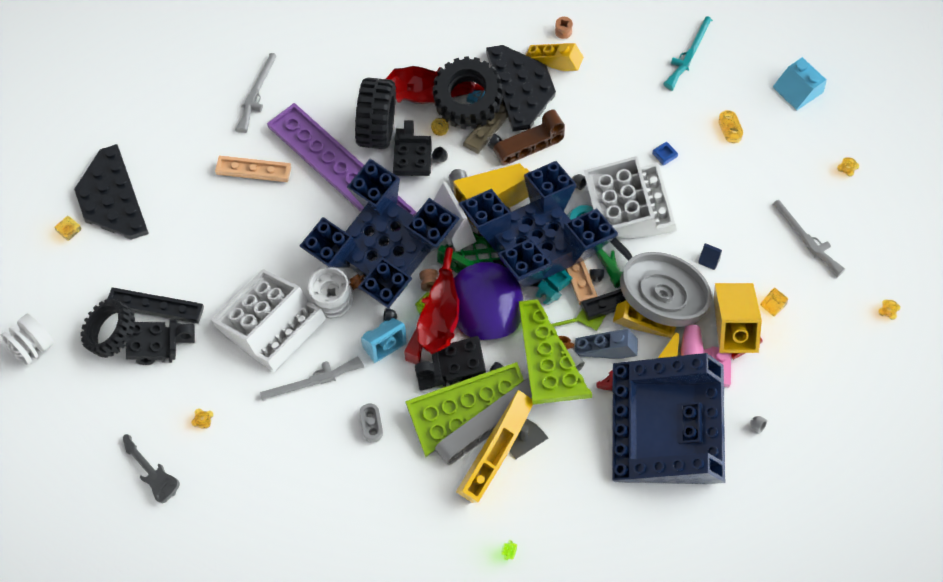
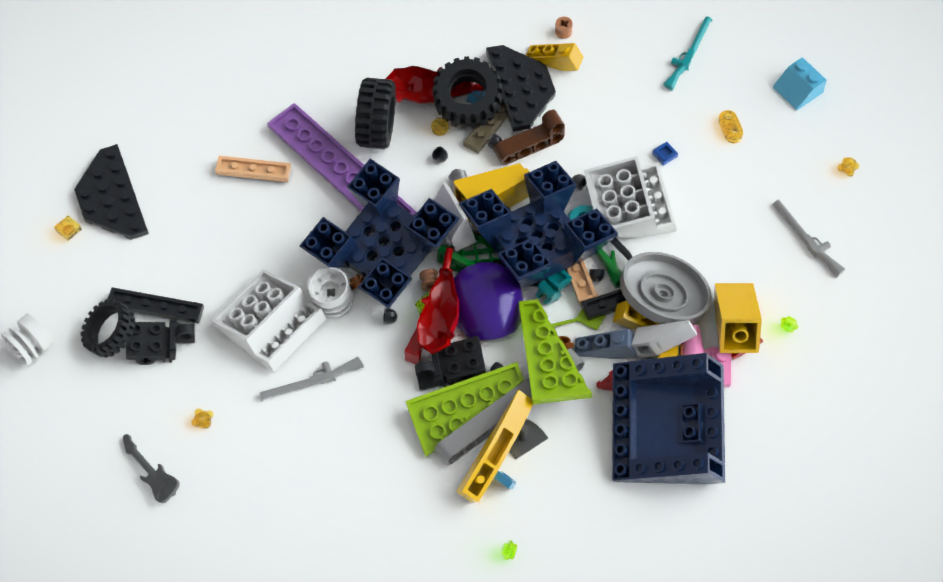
(250, 103): light grey piece -> none
(371, 423): light grey plate -> none
(384, 339): medium azure slope -> none
(411, 152): black plate -> none
(505, 479): none -> dark azure tile
(659, 338): none -> white slope
(710, 256): dark blue slope -> none
(758, 423): light grey hinge -> none
(774, 302): clear yellow slope -> none
(788, 324): none -> clear neon green plate
(889, 304): clear yellow plate -> none

